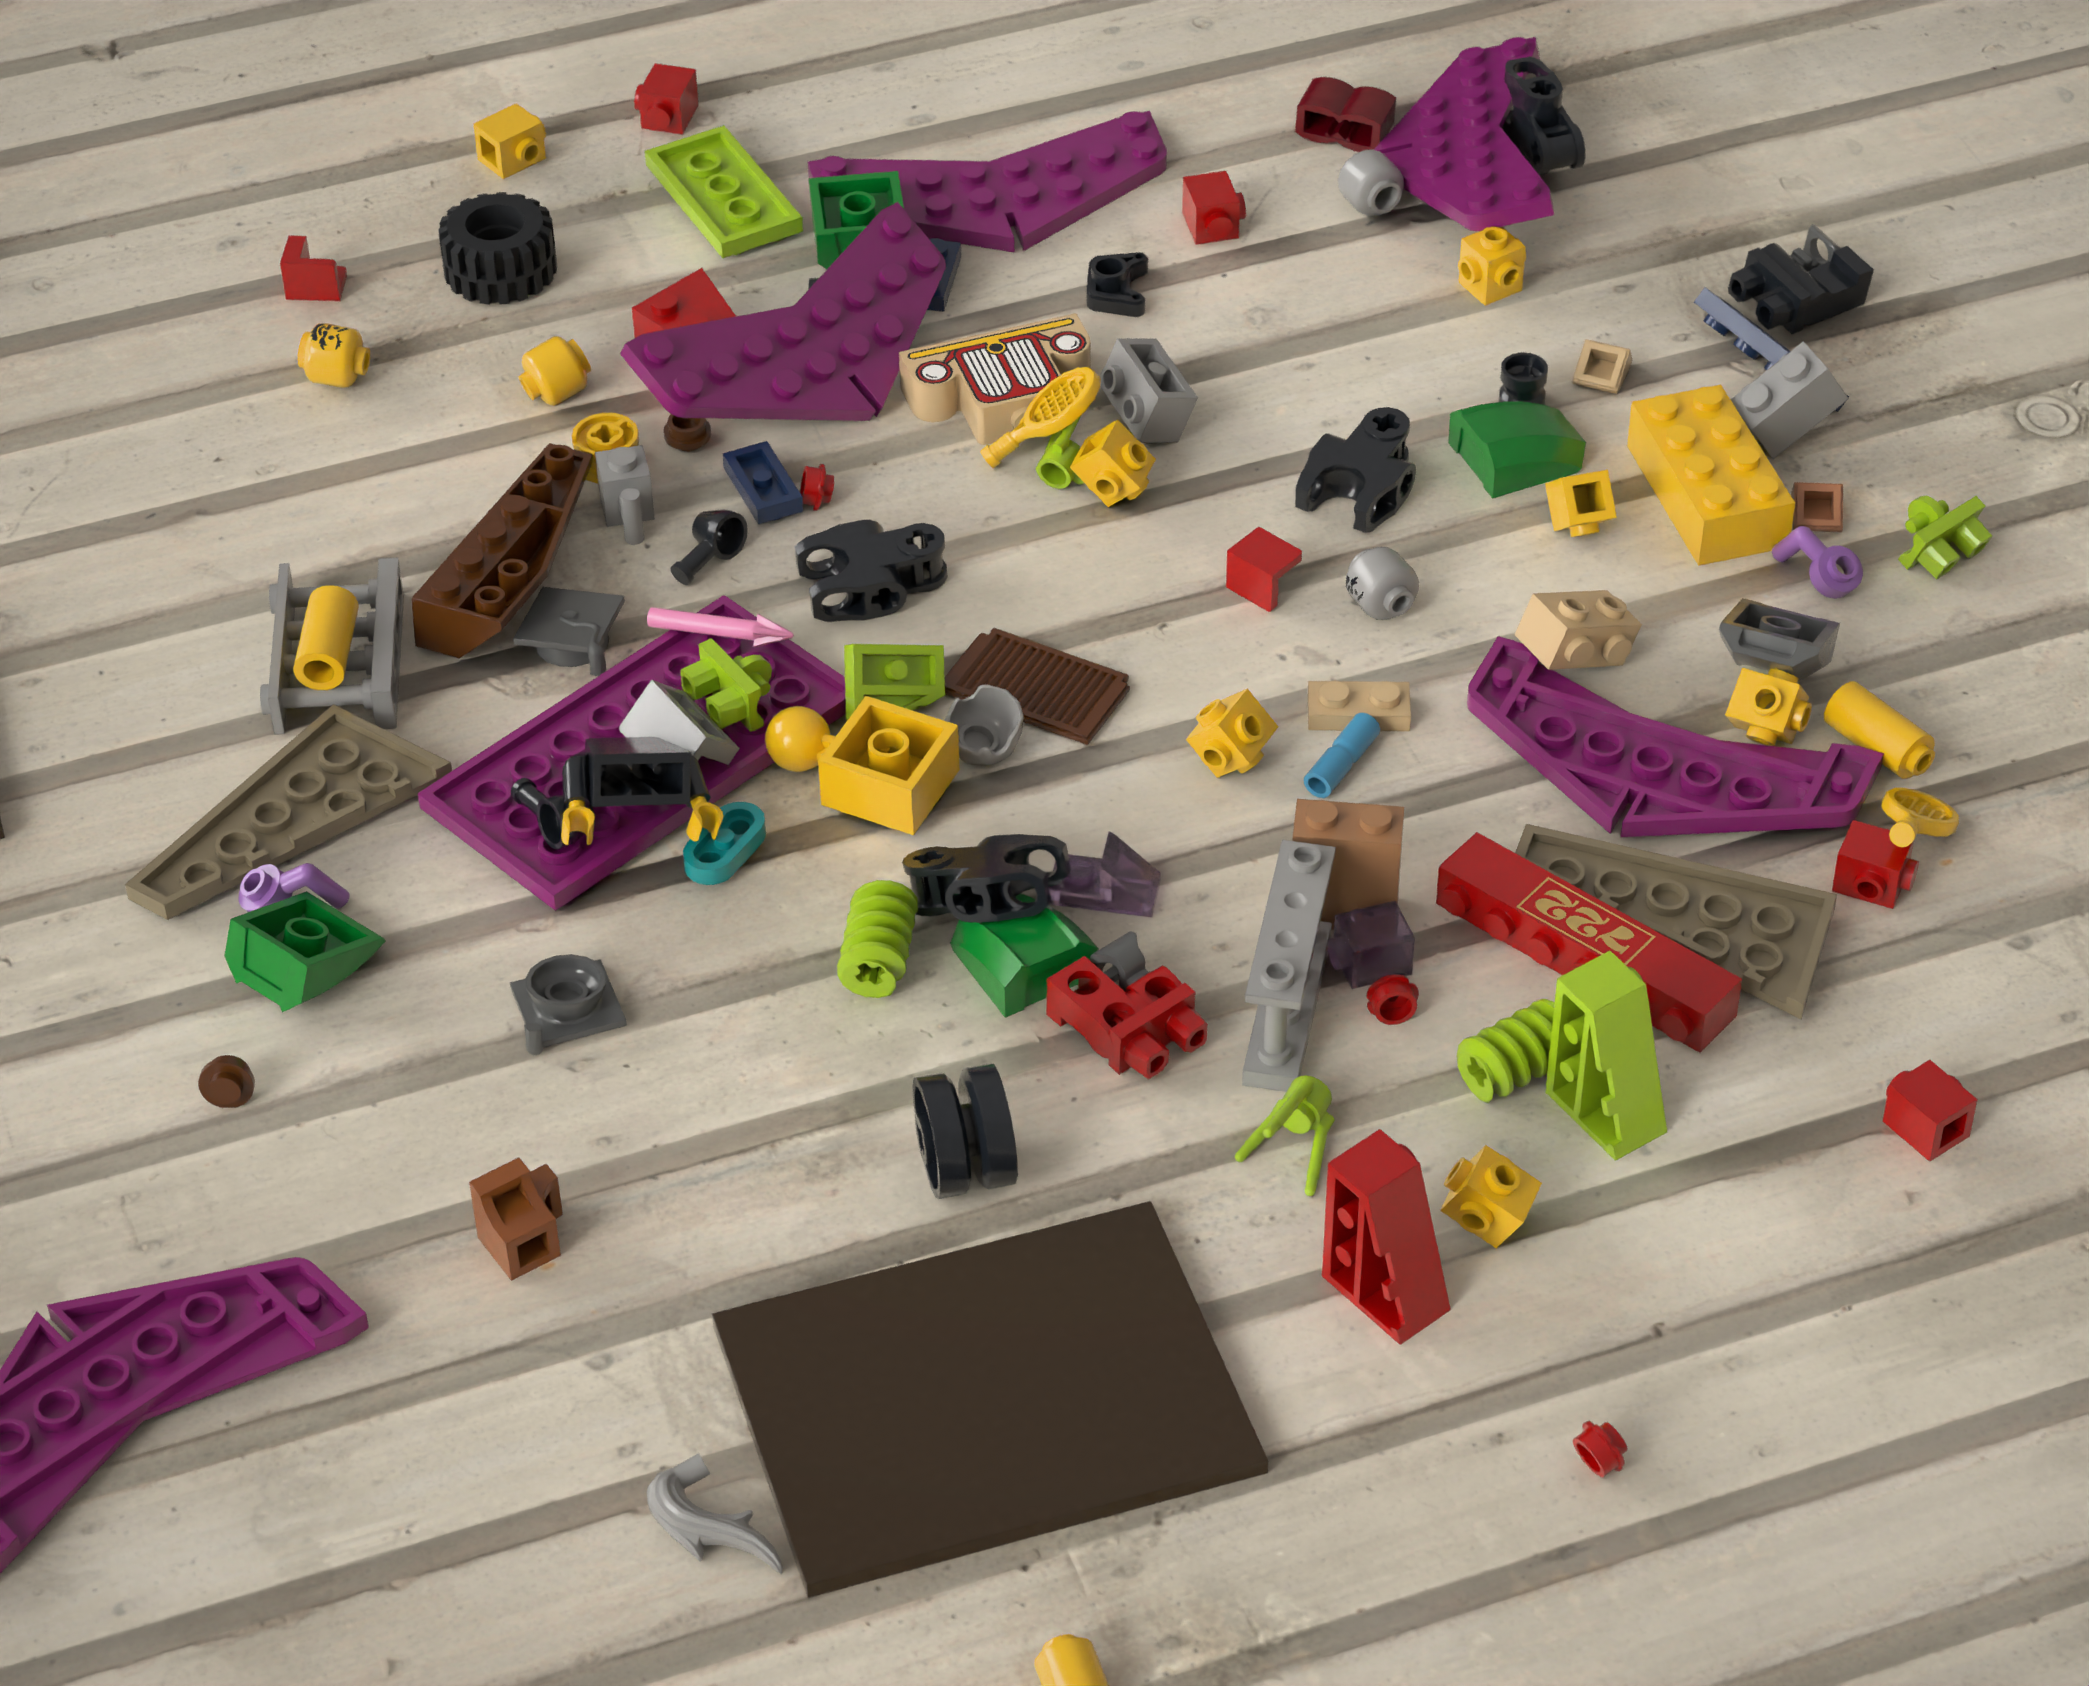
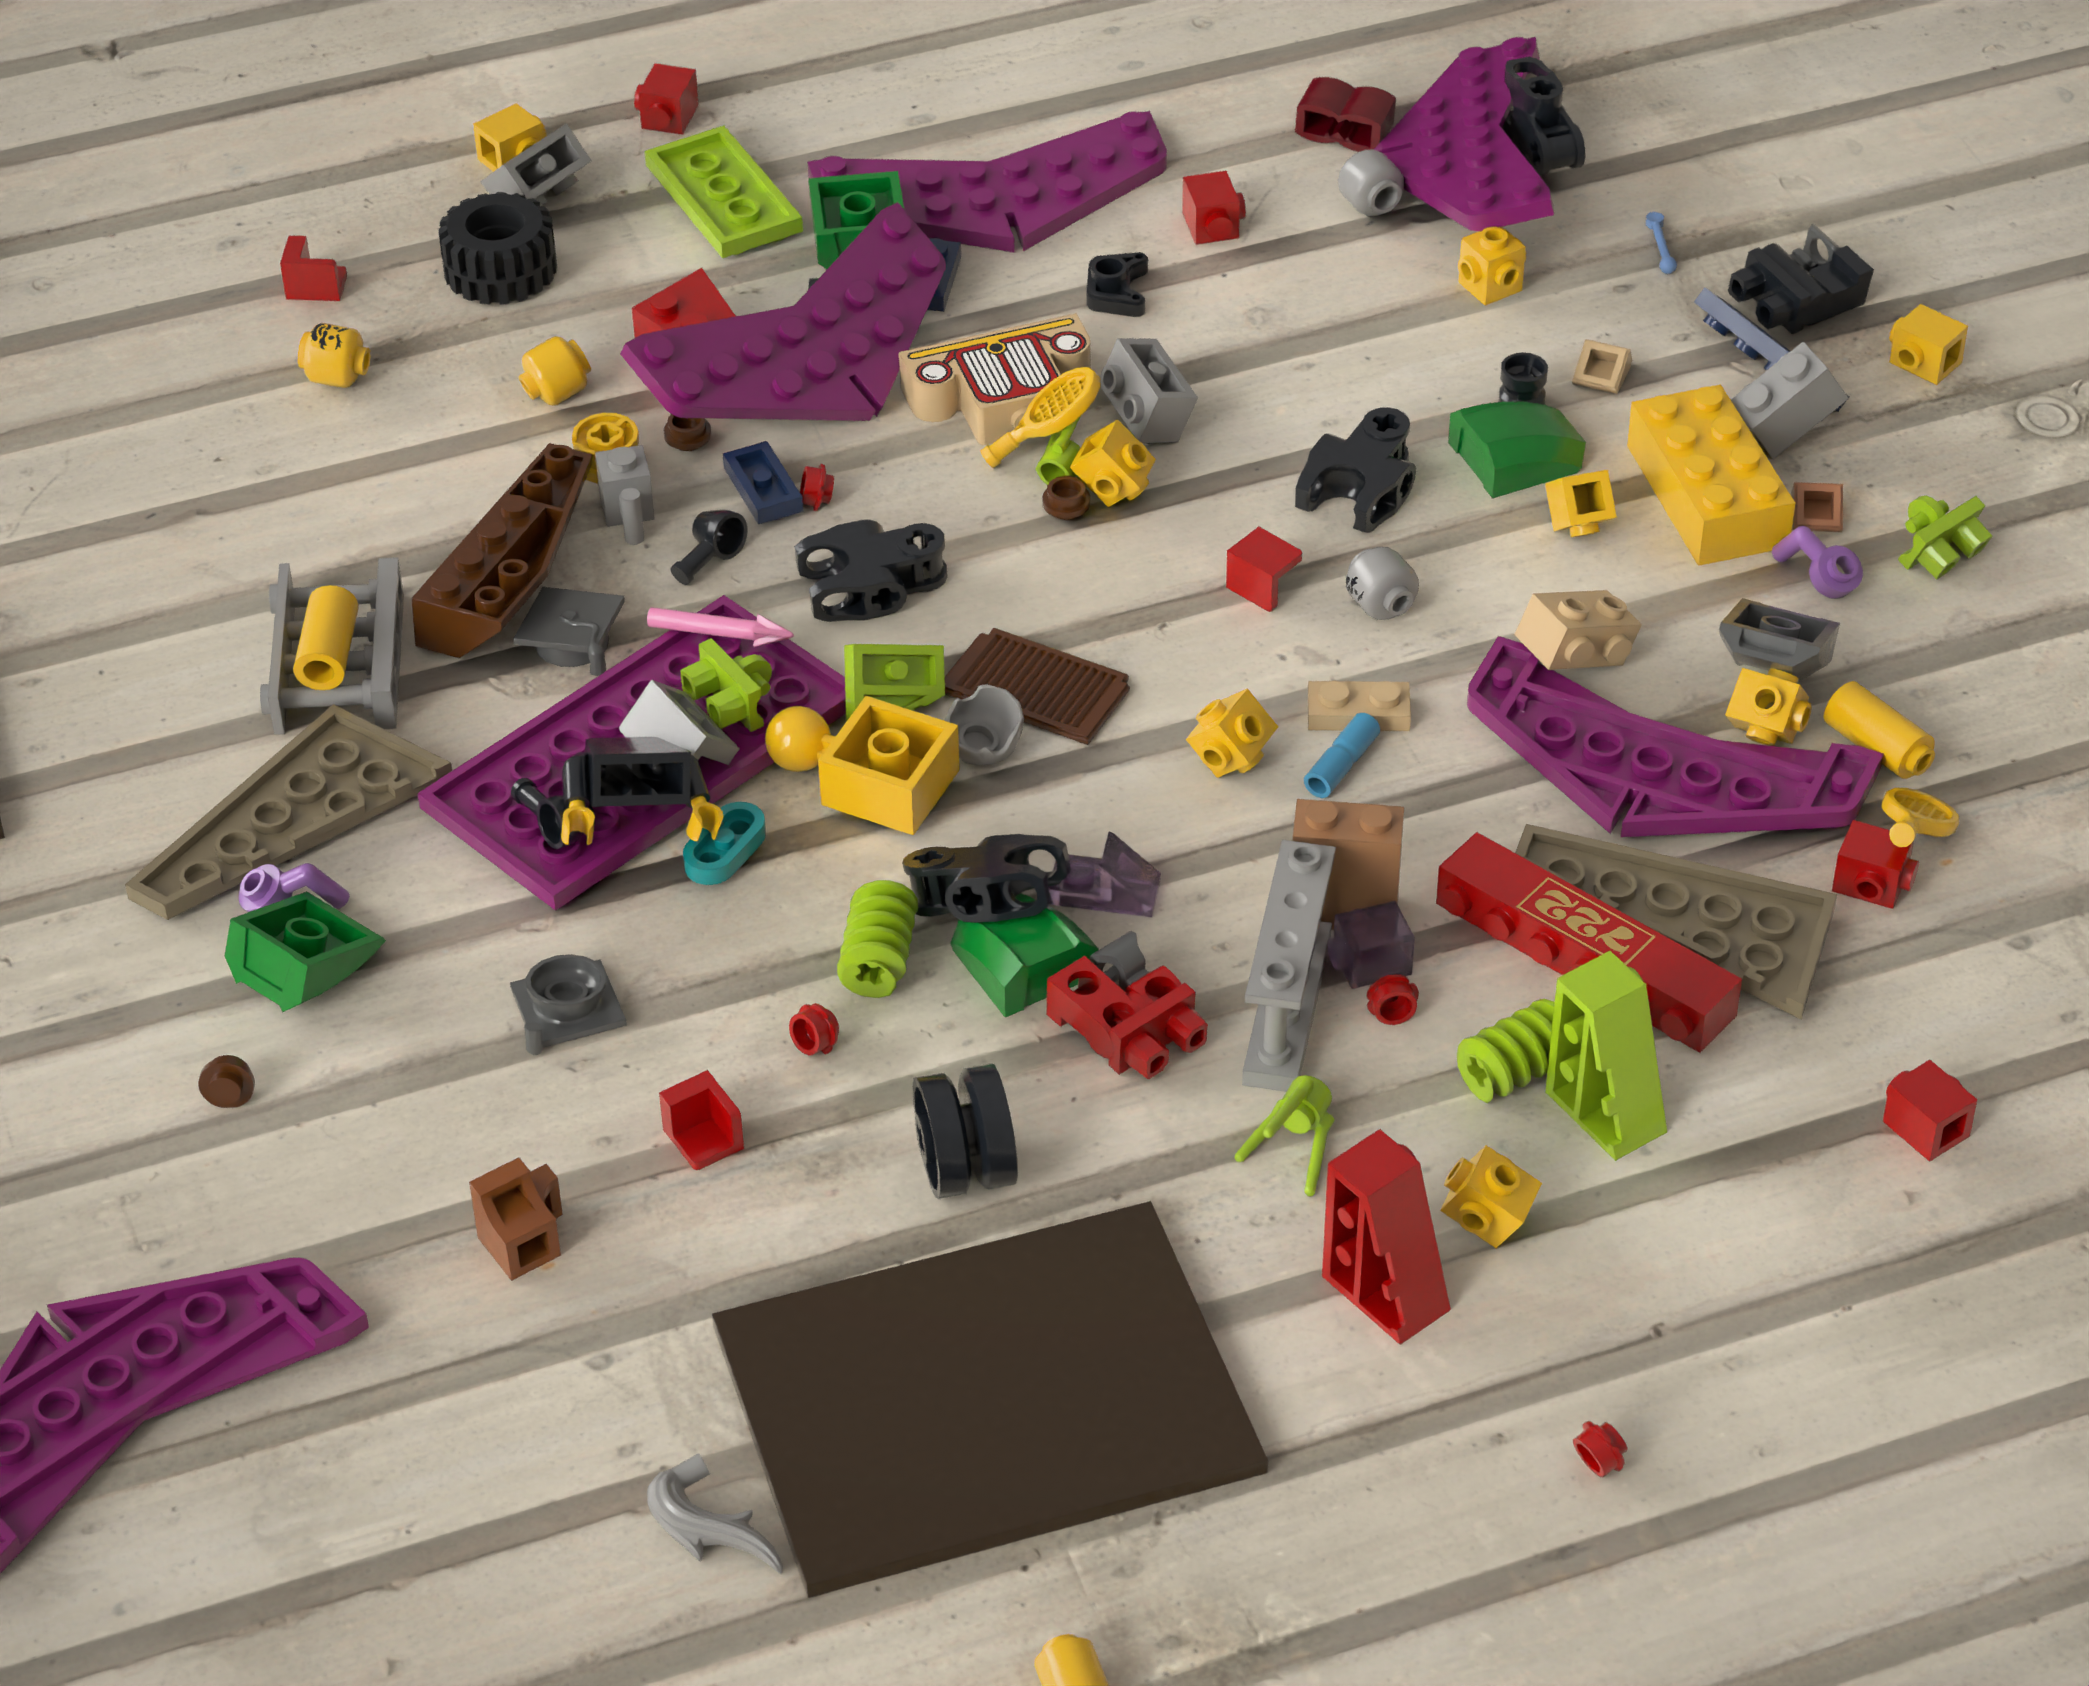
(541, 167): none -> light grey brick
(701, 1120): none -> red panel
(814, 1029): none -> red plate
(1066, 498): none -> reddish brown plate
(1655, 221): none -> medium blue hinge
(1927, 343): none -> yellow brick

